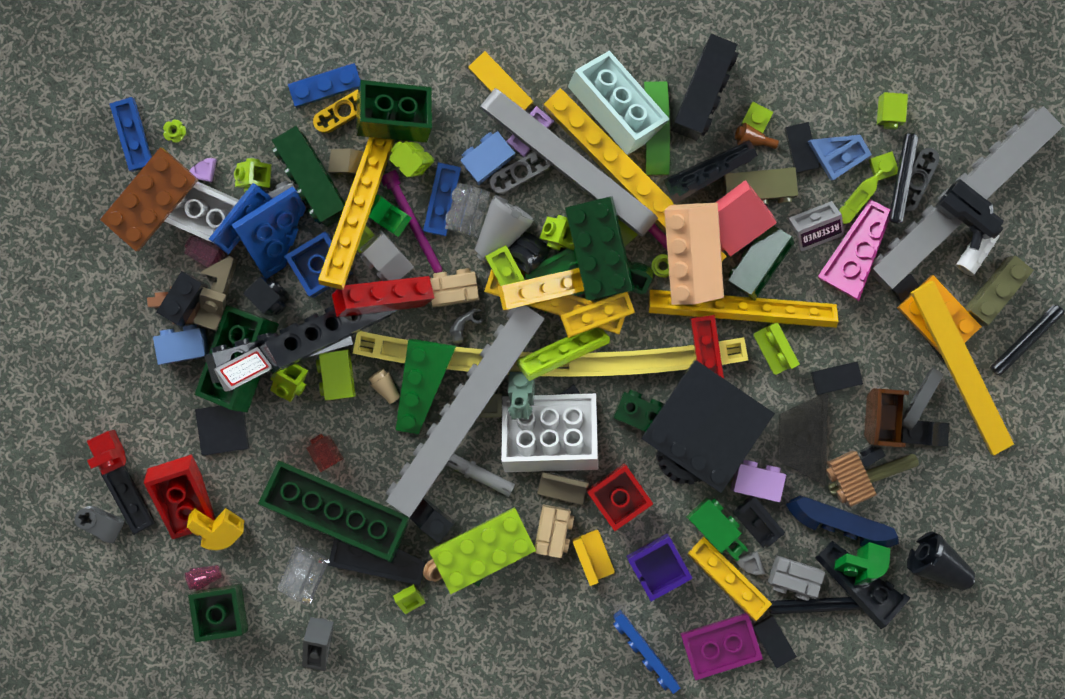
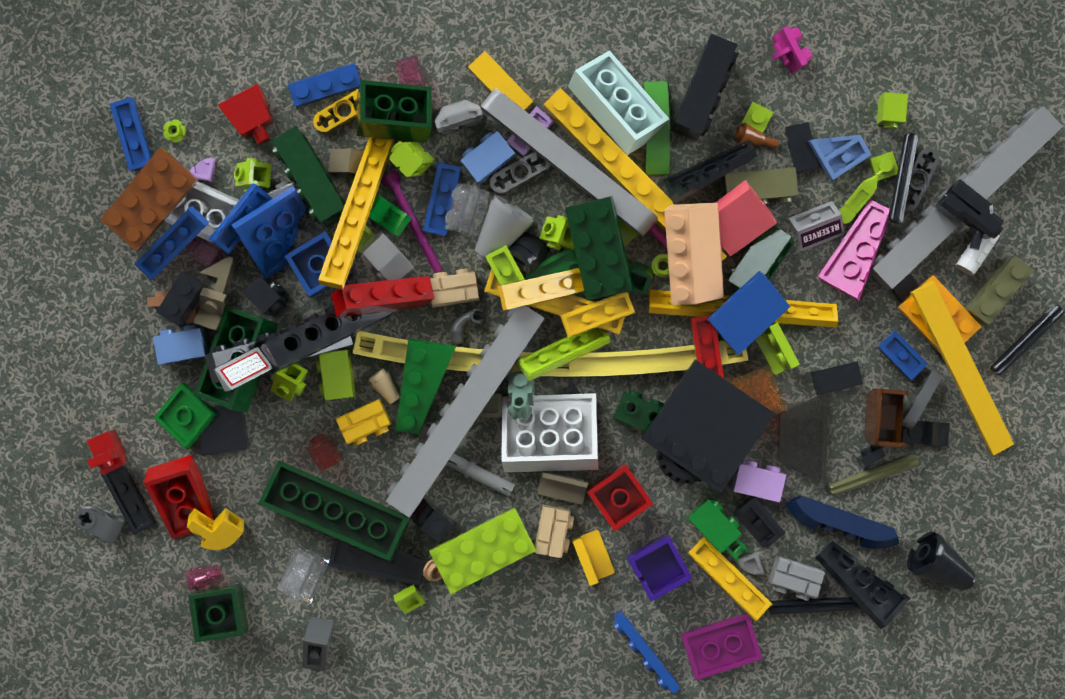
(171, 243): none -> blue plate
(185, 416): none -> green tile
(249, 113): none -> red torso
(363, 422): none -> yellow brick
(410, 71): none -> clear pink brick
(458, 114): none -> light grey slope
(748, 312): none -> blue tile
(761, 387): none -> clear orange brick
(774, 641): black tile -> none
(789, 50): none -> dark pink hips
(850, 478): medium nougat brick -> none
(868, 565): green brick -> none
(902, 355): none -> blue plate

